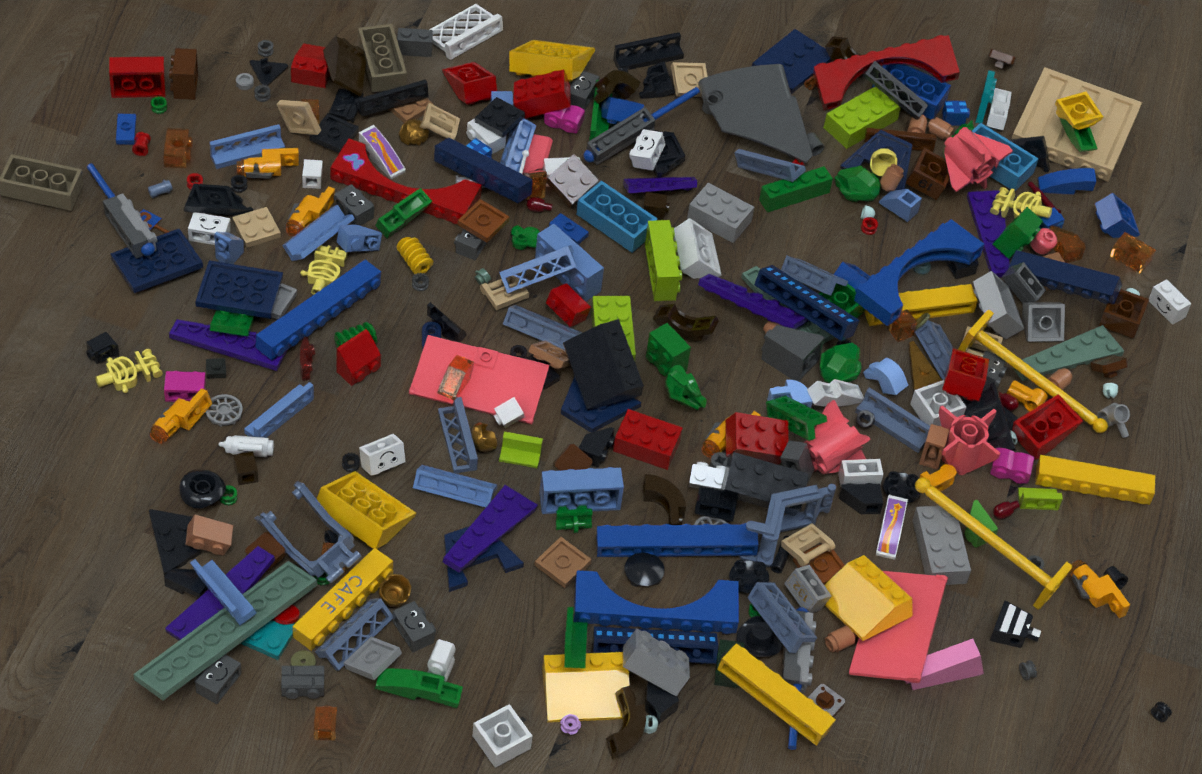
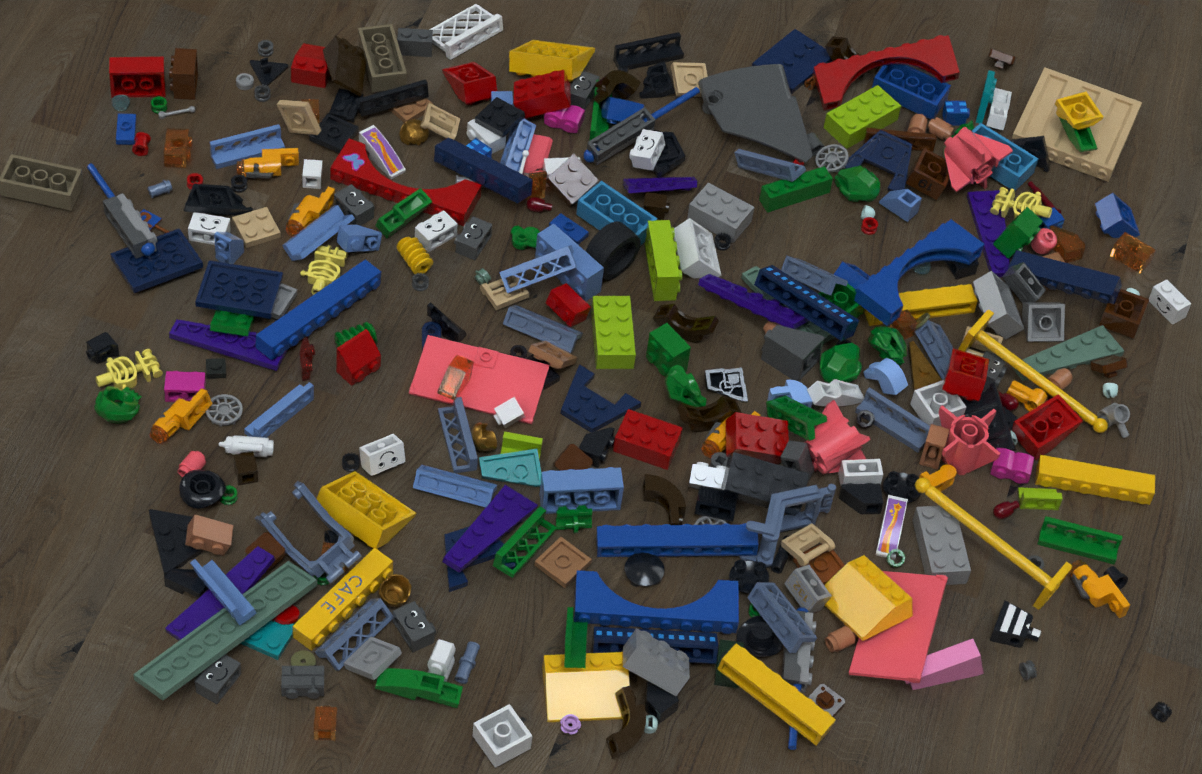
(118, 411): none -> green helmet
(120, 102): none -> clear light blue plate
(162, 115): none -> light grey hinge
(192, 461): none -> coral brick
(436, 231): none -> white brick
(467, 662): none -> sand blue pin
(483, 220): dark orange plate -> none
(513, 467): none -> teal wing
(519, 538): none -> green fence
(604, 365): black slope -> none
(614, 248): none -> black tyre
(705, 417): none -> dark brown arch
(725, 237): none -> black bush
(727, 382): none -> slope
(832, 158): none -> light grey wheel
(882, 160): light yellow hair -> none
(889, 343): none -> green helmet
(891, 178): nougat brick -> none
(895, 90): black fence -> none
(900, 554): none -> bush
(981, 515): bright green slope -> none
(1068, 181): blue slope -> none
(1078, 543): none -> green fence

